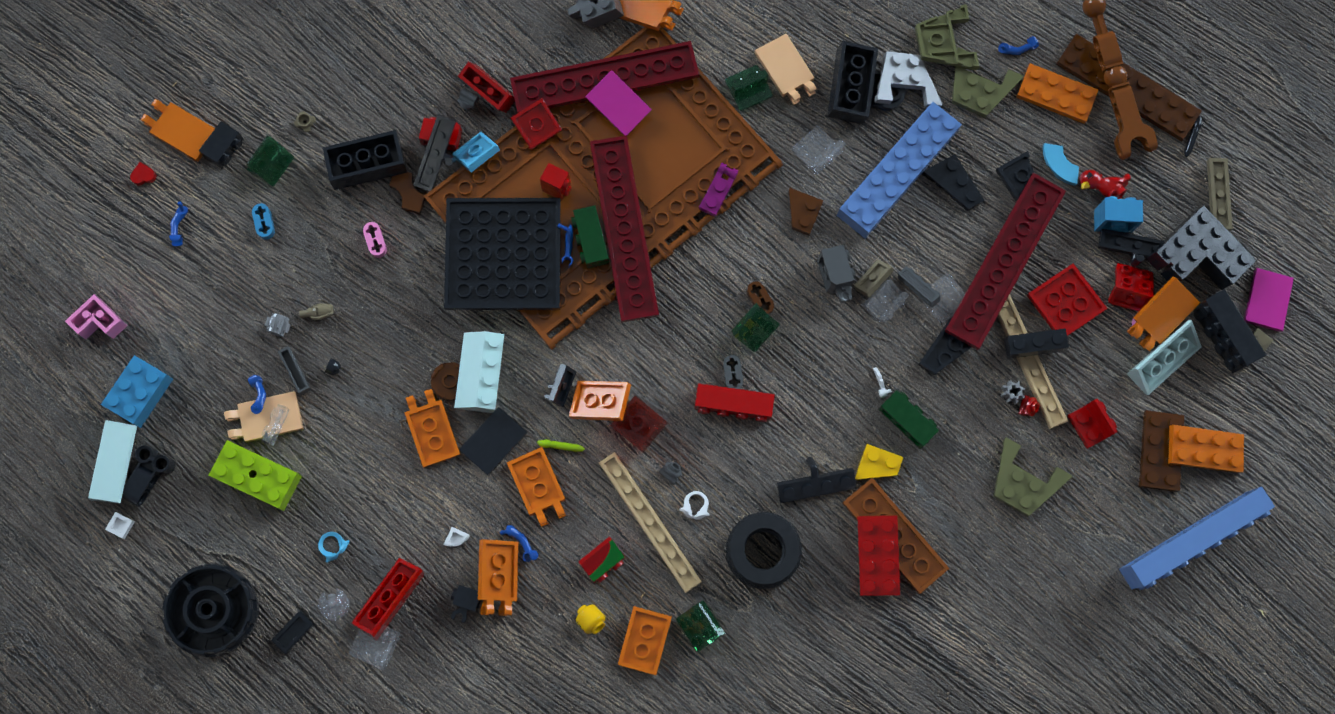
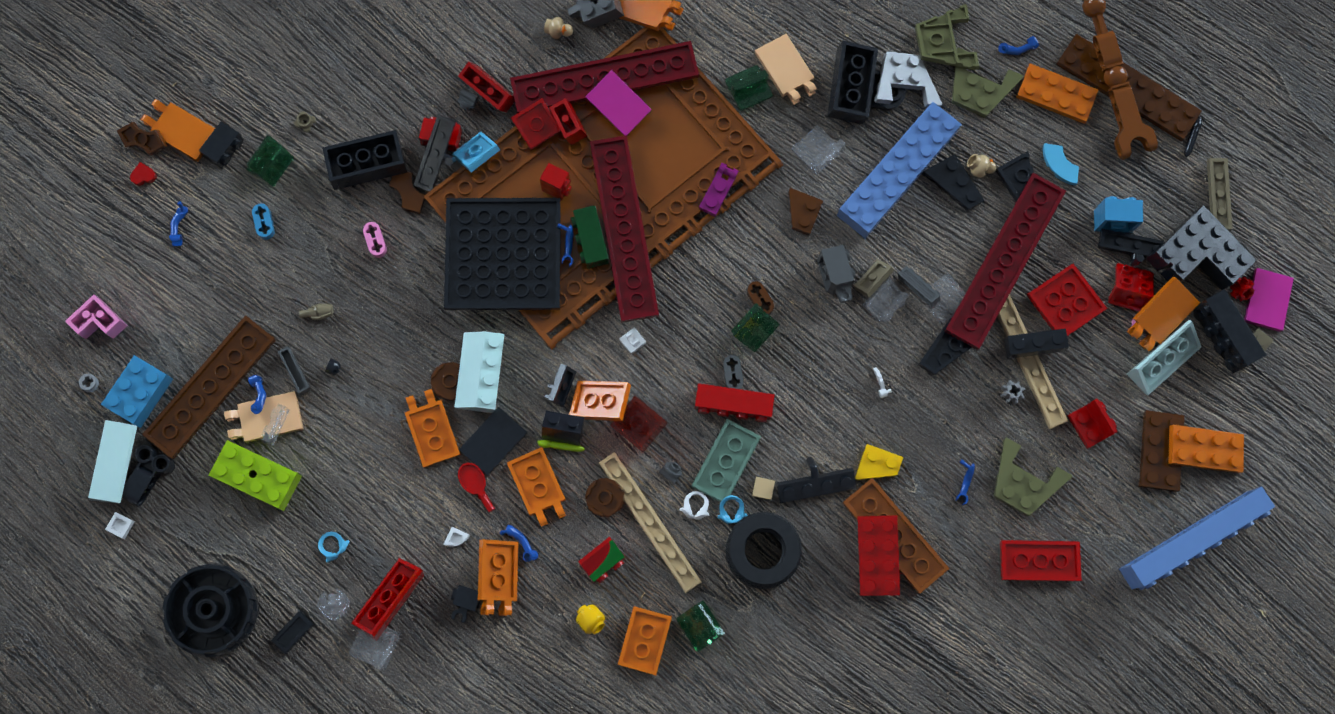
(93, 385): none -> light grey bush
(150, 141): none -> reddish brown tile
(209, 387): none -> reddish brown plate
(277, 324): light grey gear -> none
(474, 482): none -> red piece
(557, 28): none -> tan animal
(562, 428): none -> black brick
(568, 121): none -> red brick
(604, 497): none -> reddish brown tile
(632, 340): none -> white tile
(726, 461): none -> sand green tile
(740, 512): none -> medium azure piece
(763, 488): none -> tan tile
(909, 419): dark green brick -> none
(966, 481): none -> blue piece
(980, 165): none -> tan animal
(1028, 406): red plate -> none
(1040, 560): none -> red plate
(1107, 186): red animal -> none
(1242, 289): none -> red gear

